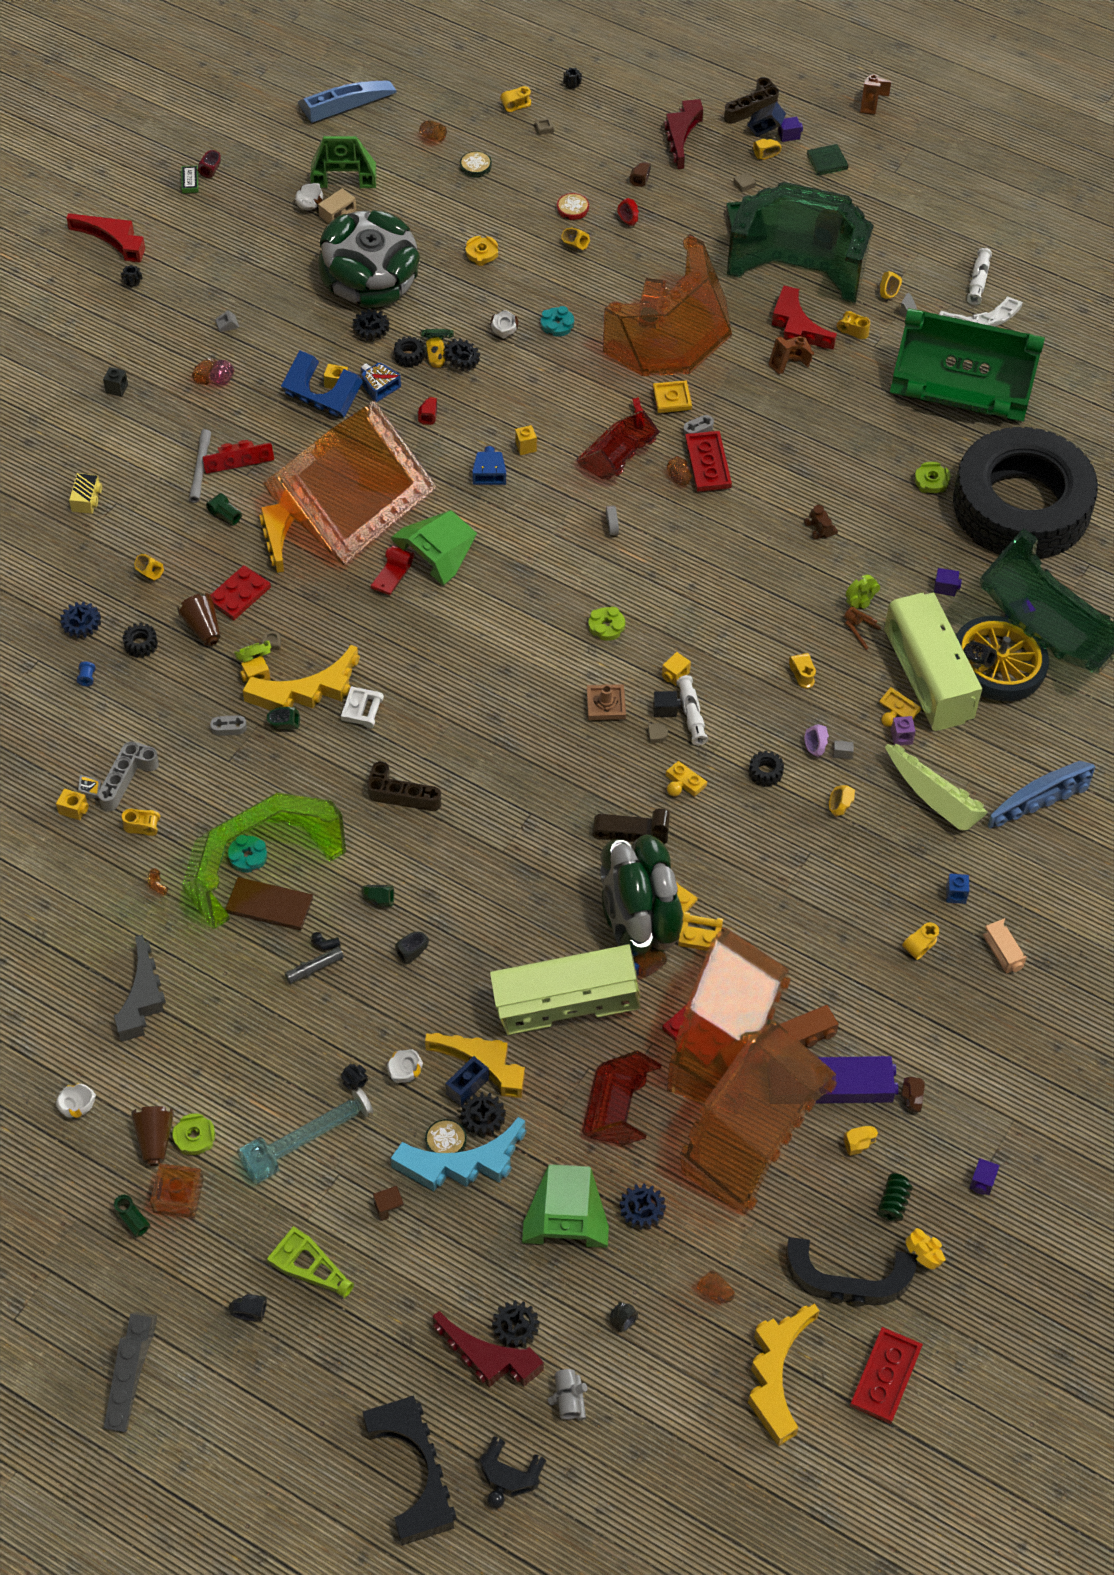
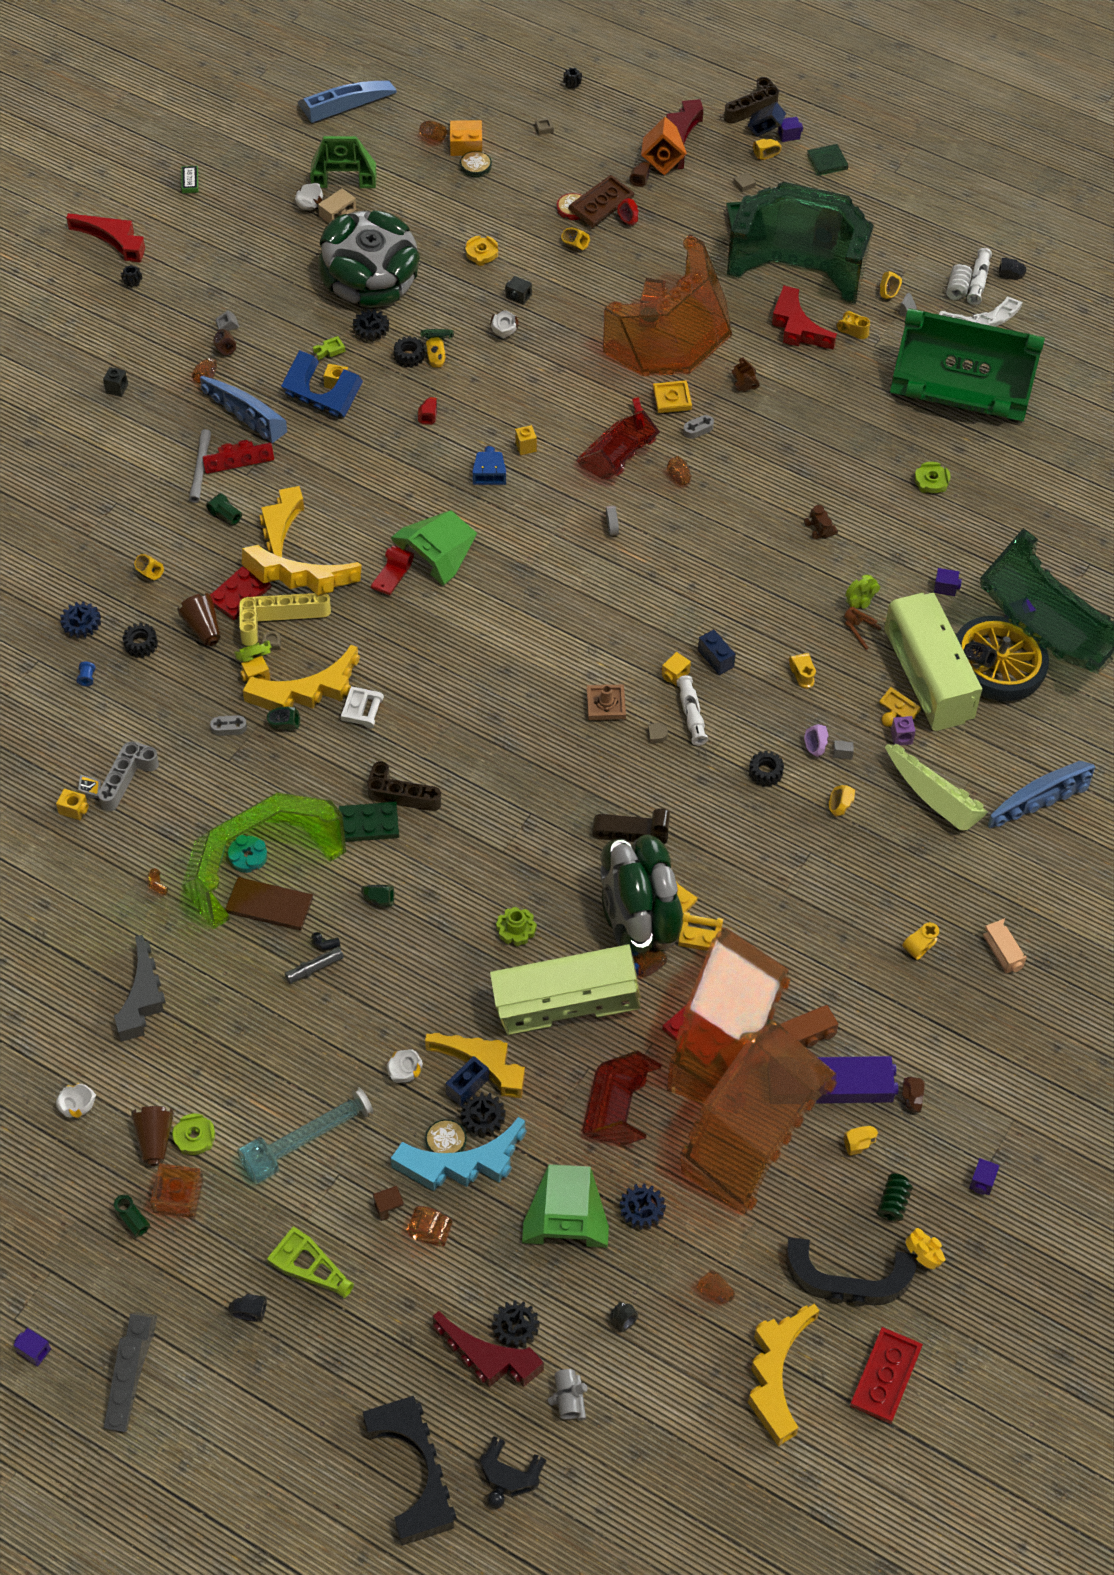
(31, 1346): none -> dark purple brick
(85, 493): light yellow brick -> none
(141, 821): yellow piece -> none
(209, 163): dark red rock -> none
(222, 372): clear pink piece -> none
(224, 342): none -> reddish brown rock
(246, 408): none -> medium blue wedge
(279, 608): none -> light yellow beam
(294, 574): none -> yellow arch
(330, 347): none -> lime plate
(351, 483): clear orange windscreen -> none
(354, 1076): black gear -> none
(370, 821): none -> dark green plate
(379, 380): torso -> none
(411, 946): pearl dark grey rock -> none
(429, 1226): none -> clear orange piece
(461, 354): black gear -> none
(465, 136): none -> light orange slope
(515, 99): yellow piece -> none
(516, 926): none -> lime plant
(518, 290): none -> pearl dark grey brick
(557, 314): teal plate -> none
(600, 201): none -> reddish brown tile
(606, 614): lime plate -> none
(663, 146): none -> orange slope
(666, 704): black brick -> none
(684, 778): yellow plate -> none
(708, 461): red plate -> none
(716, 652): none -> dark blue brick
(745, 376): none -> reddish brown piece
(794, 349): dark orange tile -> none
(872, 89): dark orange tile -> none
(957, 888): blue brick -> none
(959, 281): none -> white piece
(1011, 269): none -> black rock
(1031, 455): black tyre -> none

